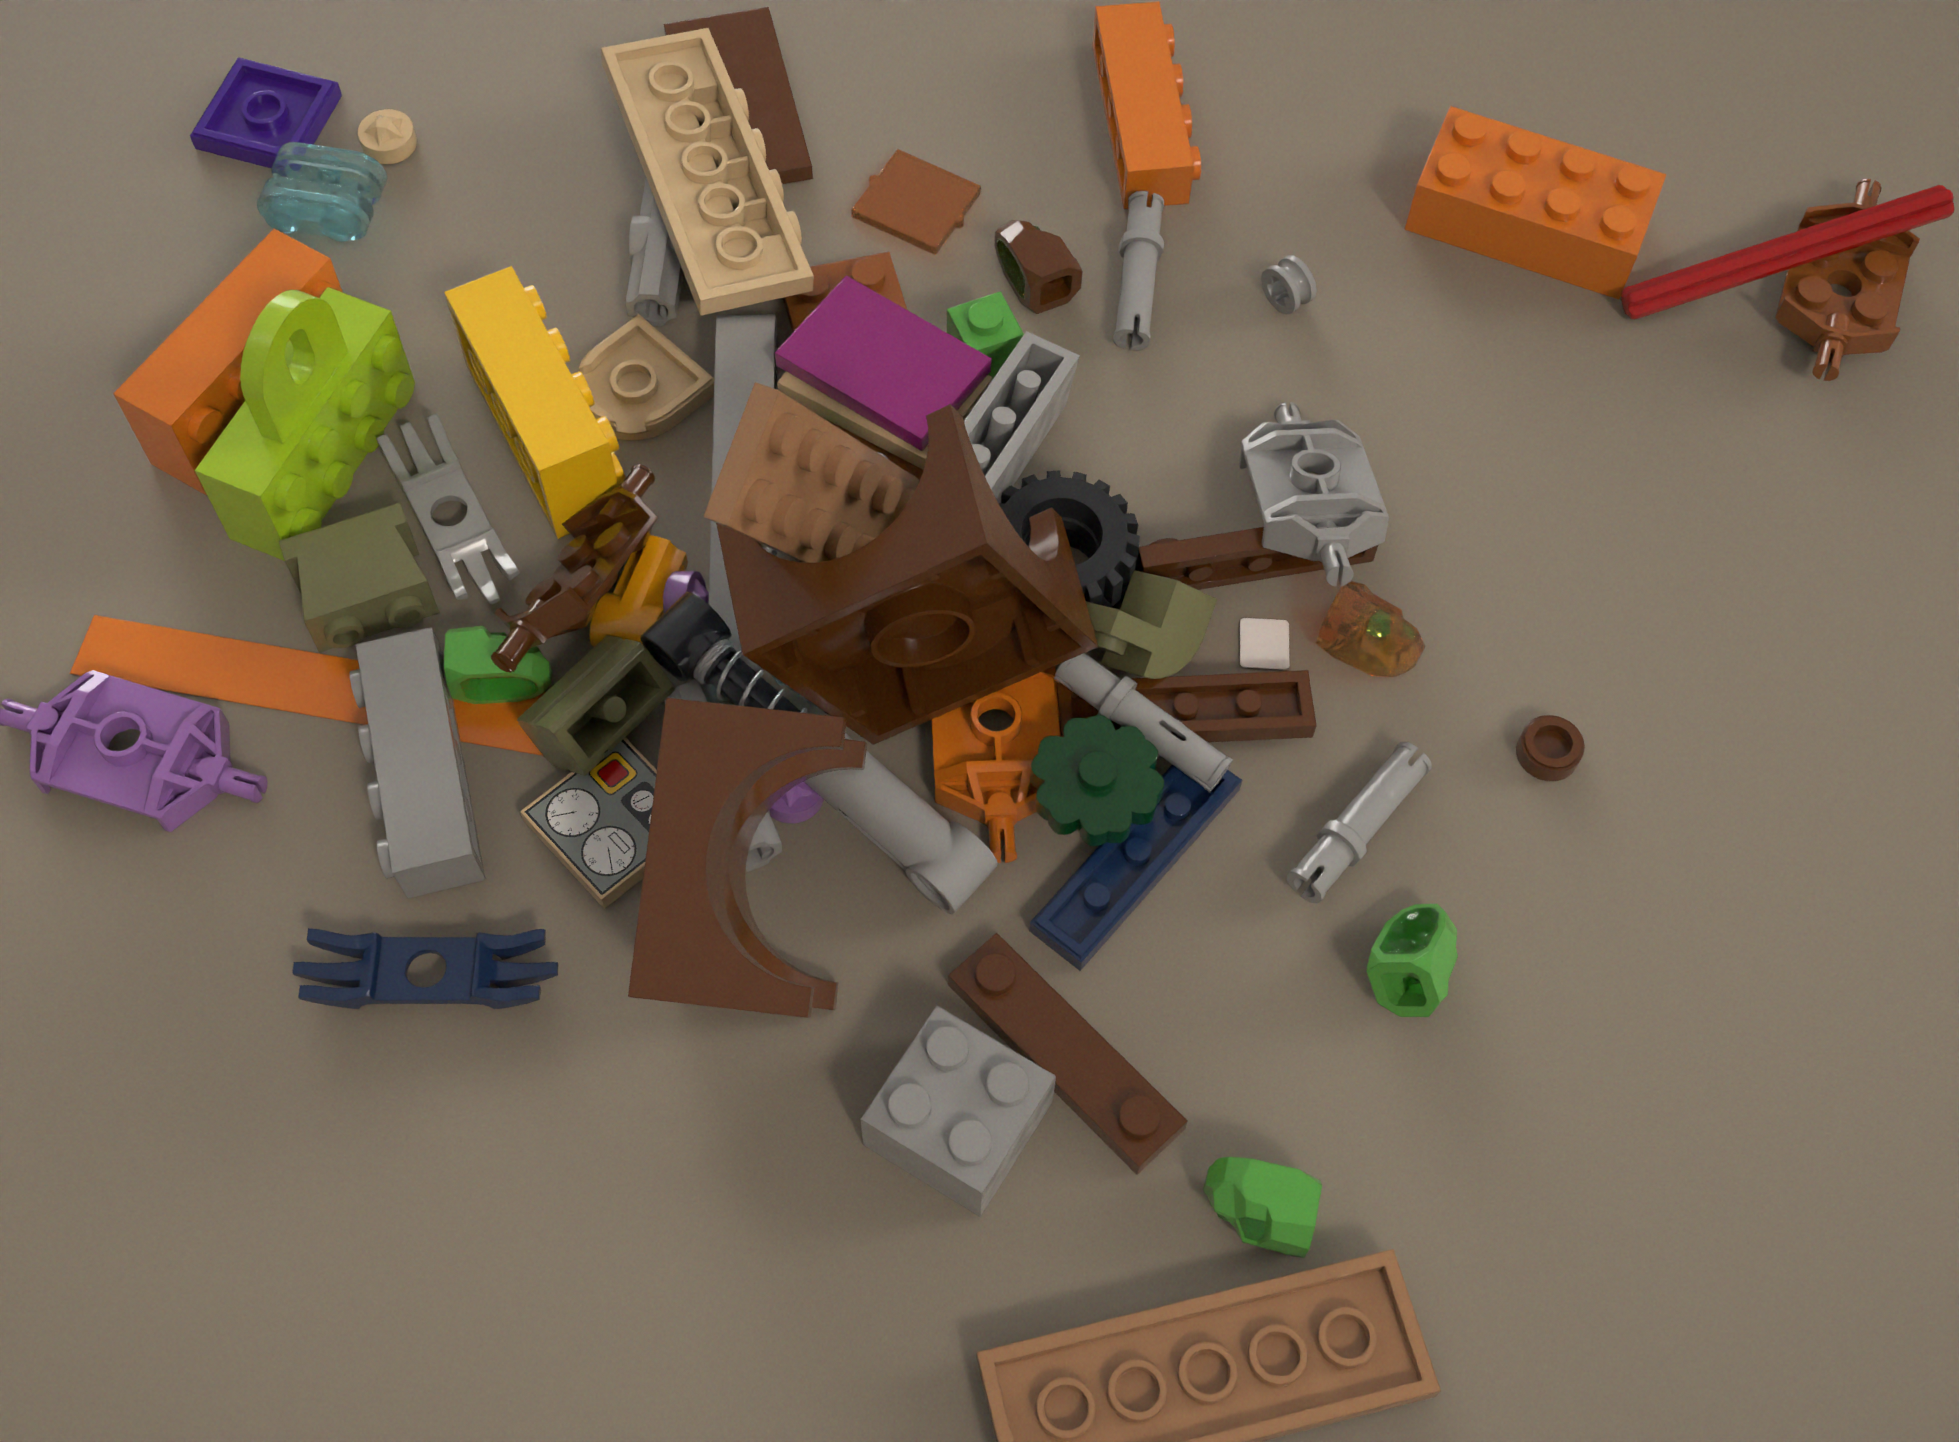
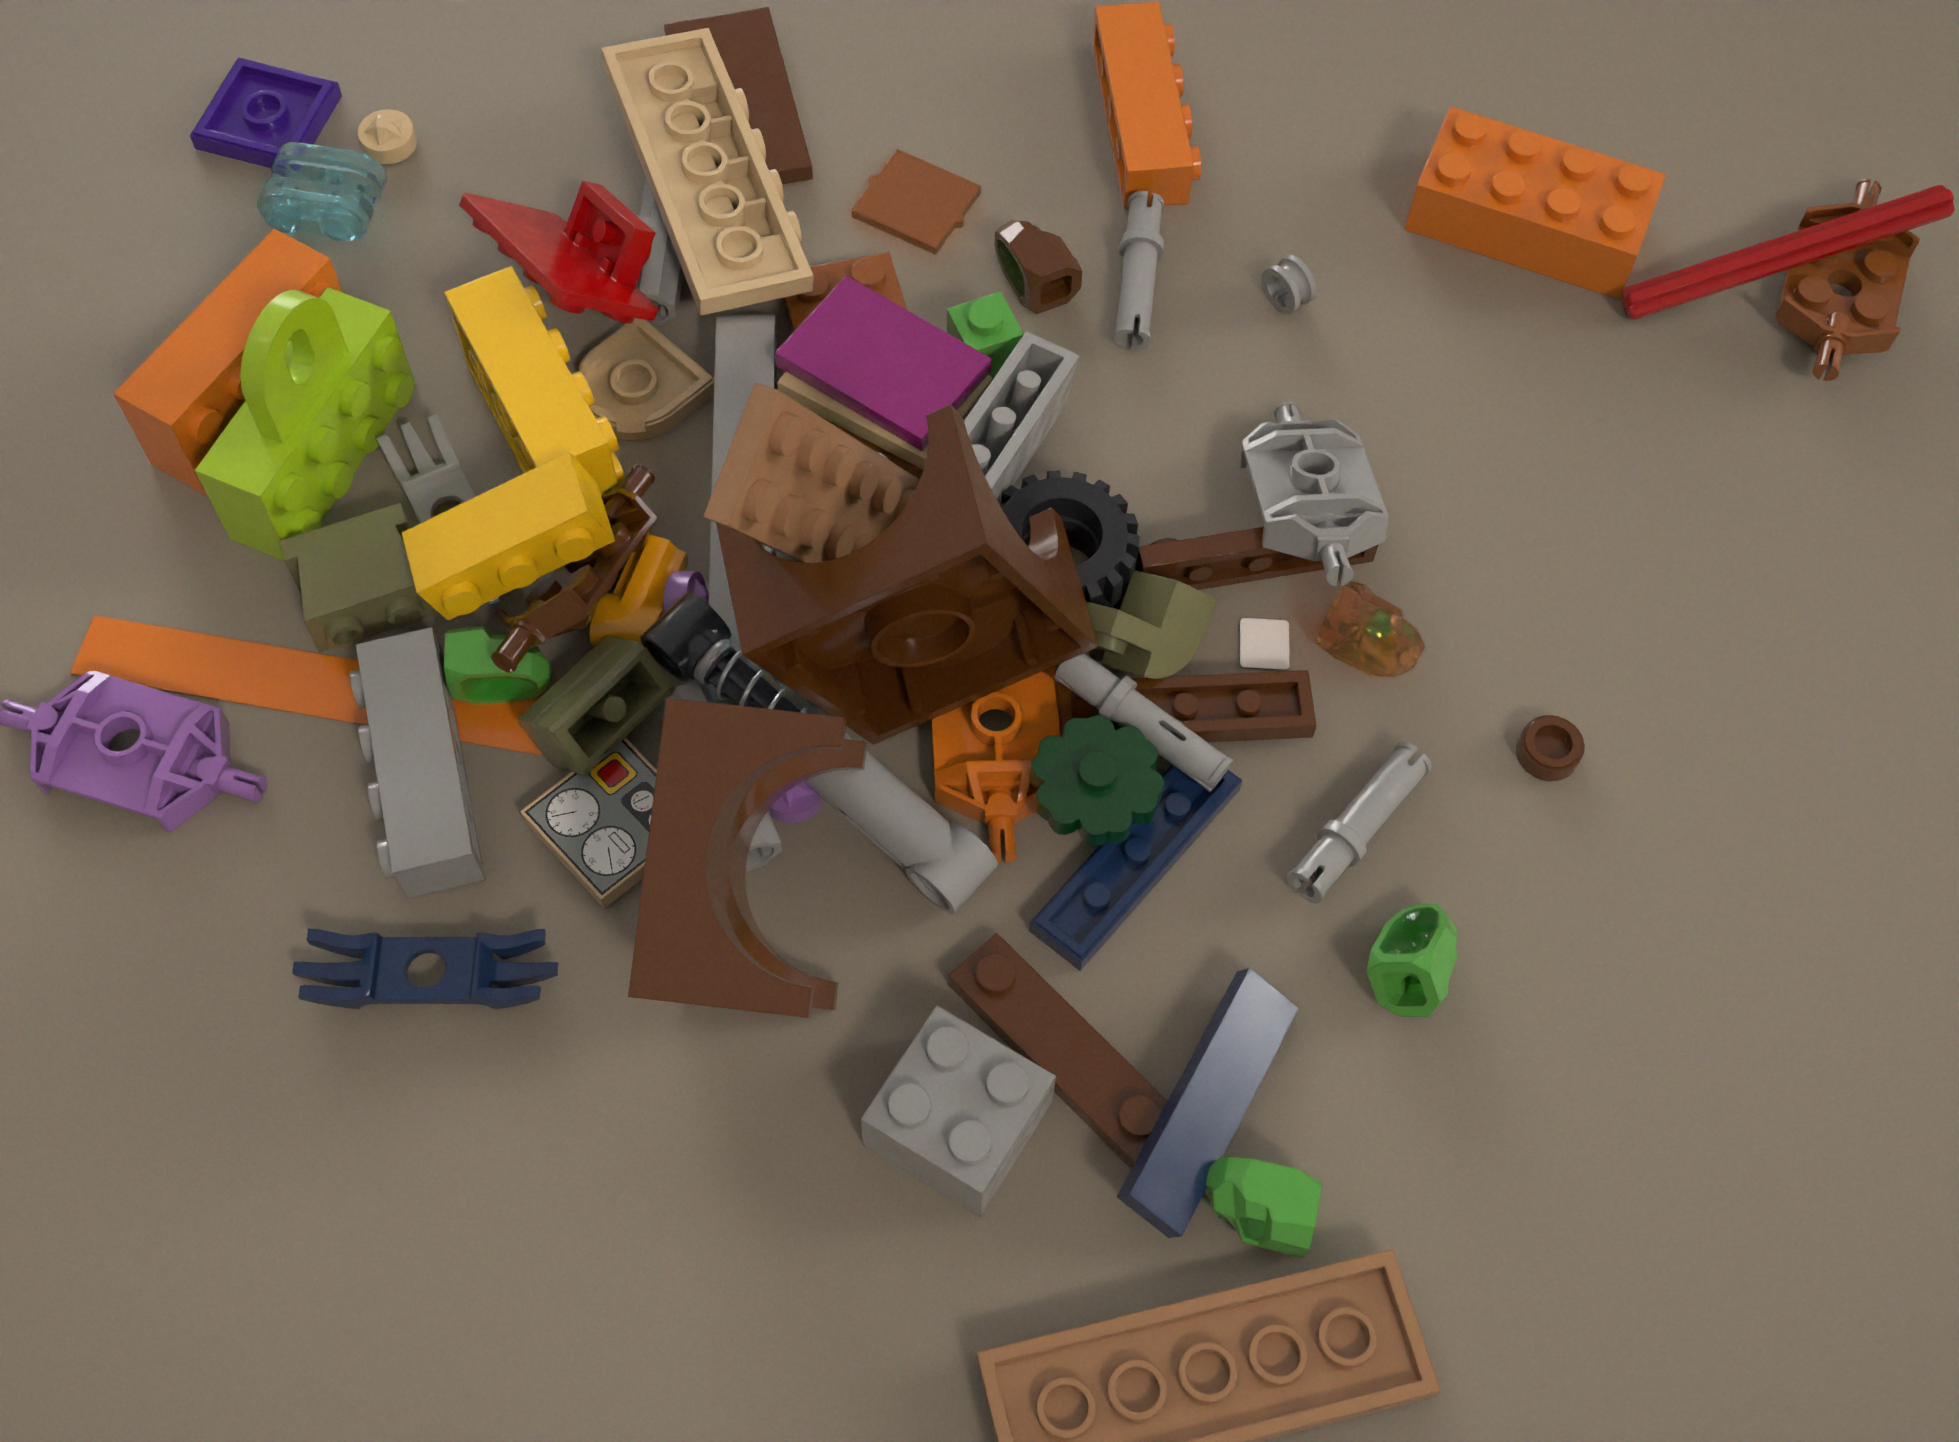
(507, 537): none -> yellow brick
(581, 261): none -> red bracket
(1208, 1103): none -> tile

